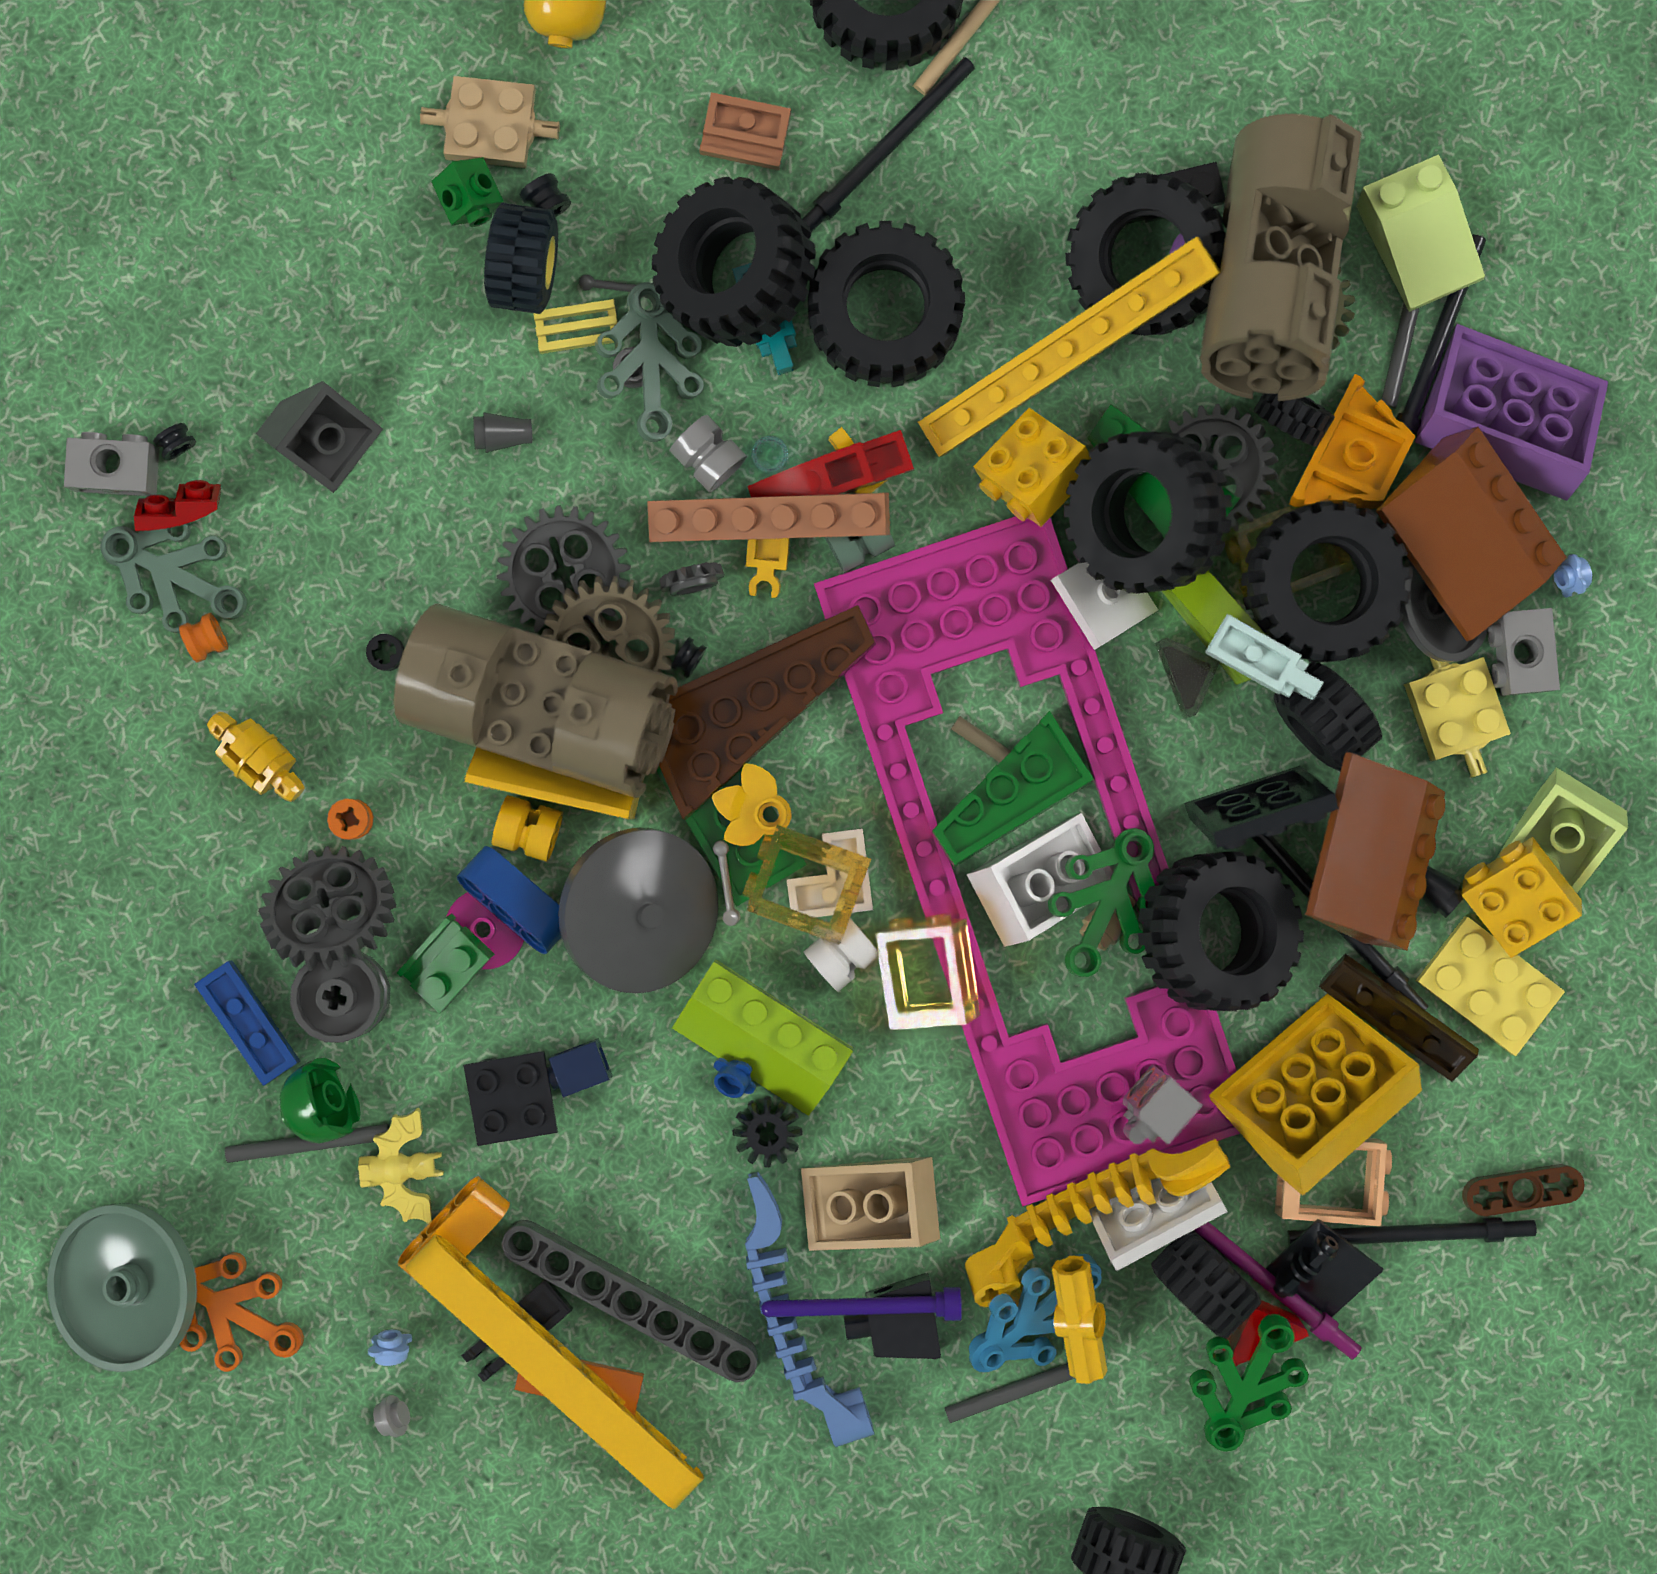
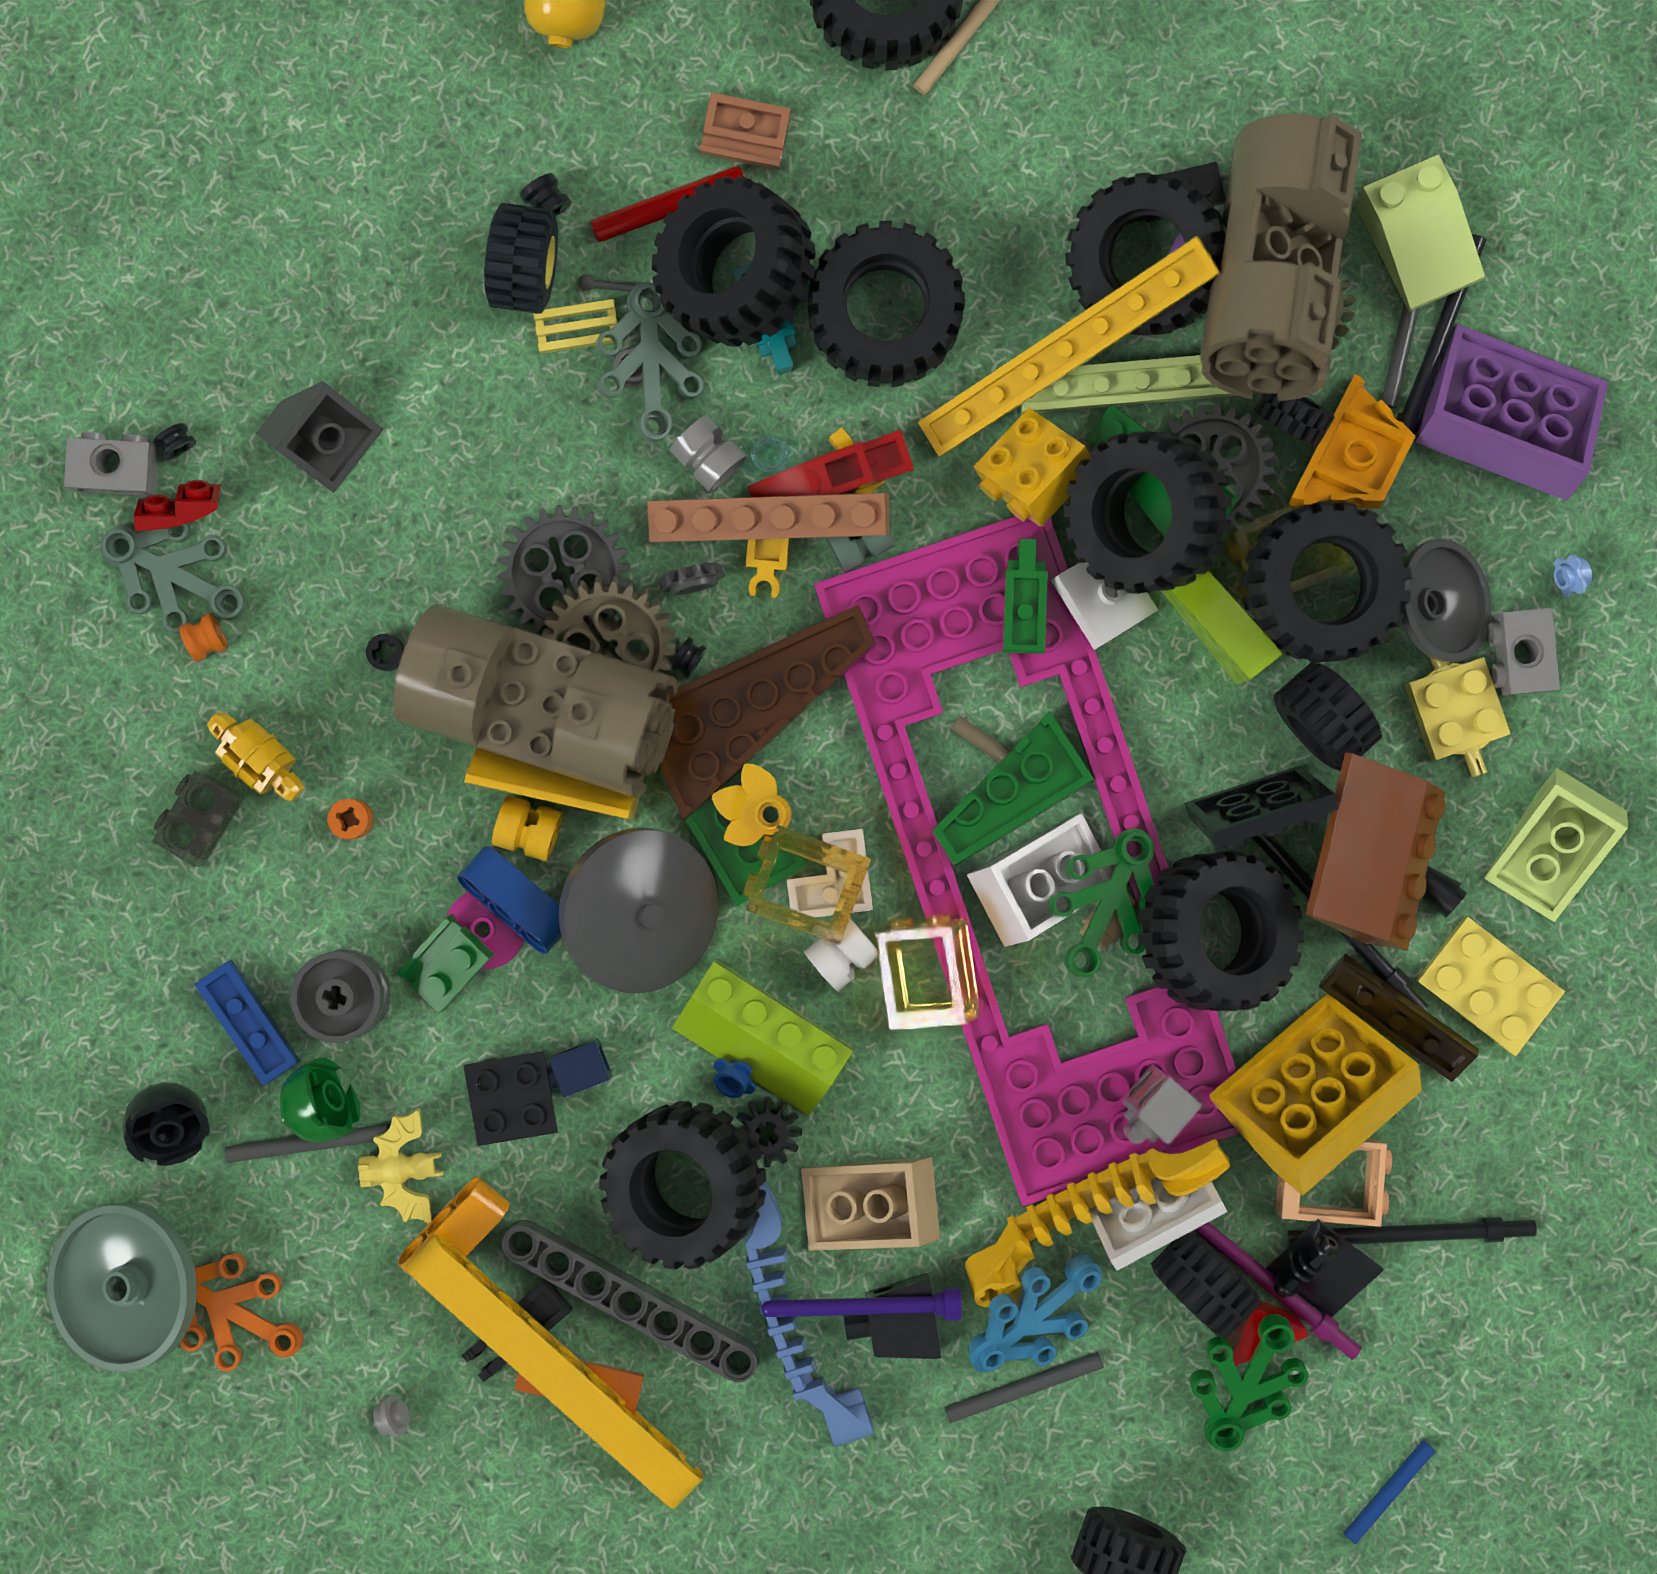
(165, 1124): none -> black cylinder
(206, 825): none -> clear smoke brick
(327, 908): dark grey gear -> none
(390, 1347): light blue plate -> none
(467, 192): green brick -> none
(490, 121): tan plate -> none
(500, 432): dark grey cone -> none
(642, 1212): none -> black tyre
(650, 209): none -> red axle
(731, 915): light grey hinge -> none
(829, 202): black bar -> none
(1025, 602): none -> green hinge
(1079, 1319): yellow piece -> none
(1127, 385): none -> yellowish green plate
(1187, 673): clear smoke slope -> none
(1262, 659): light aqua hinge -> none
(1389, 1492): none -> blue bar
(1471, 532): dark orange slope -> none
(1521, 896): yellow brick -> none
(1551, 1175): reddish brown beam -> none

